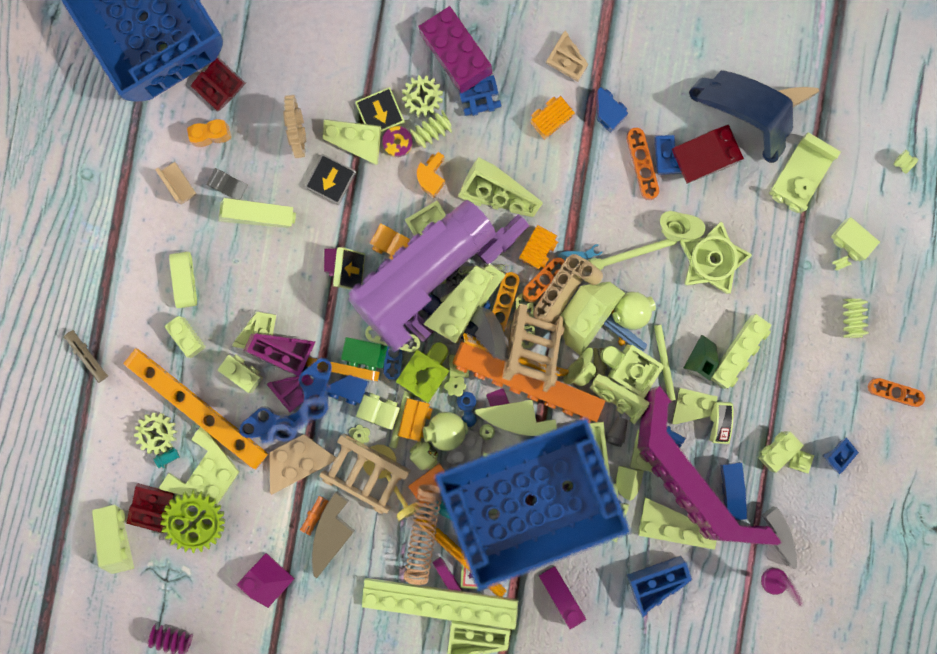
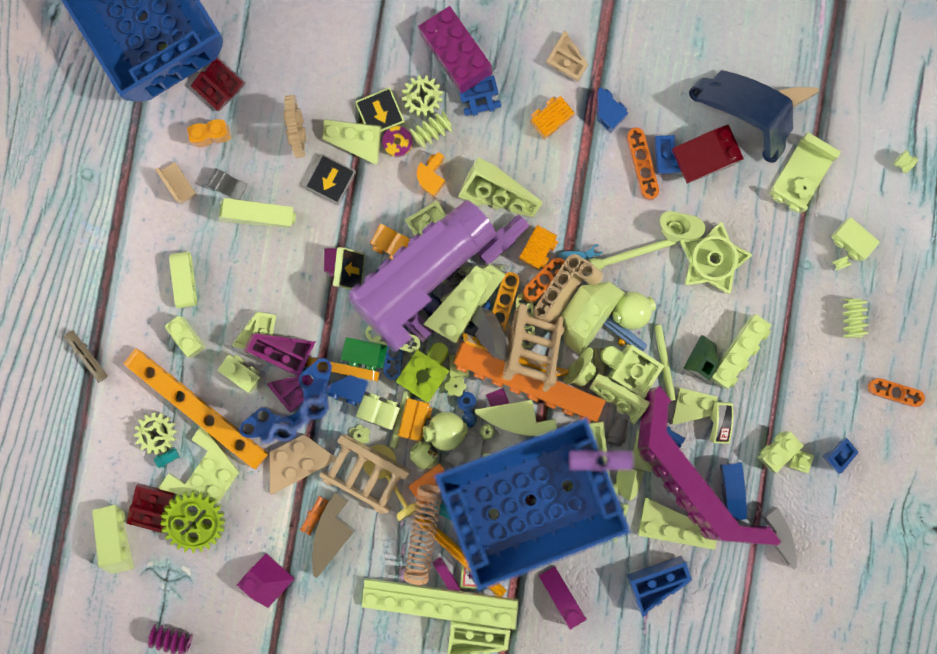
(614, 460): none -> medium lavender piece
(776, 582): magenta piece -> none

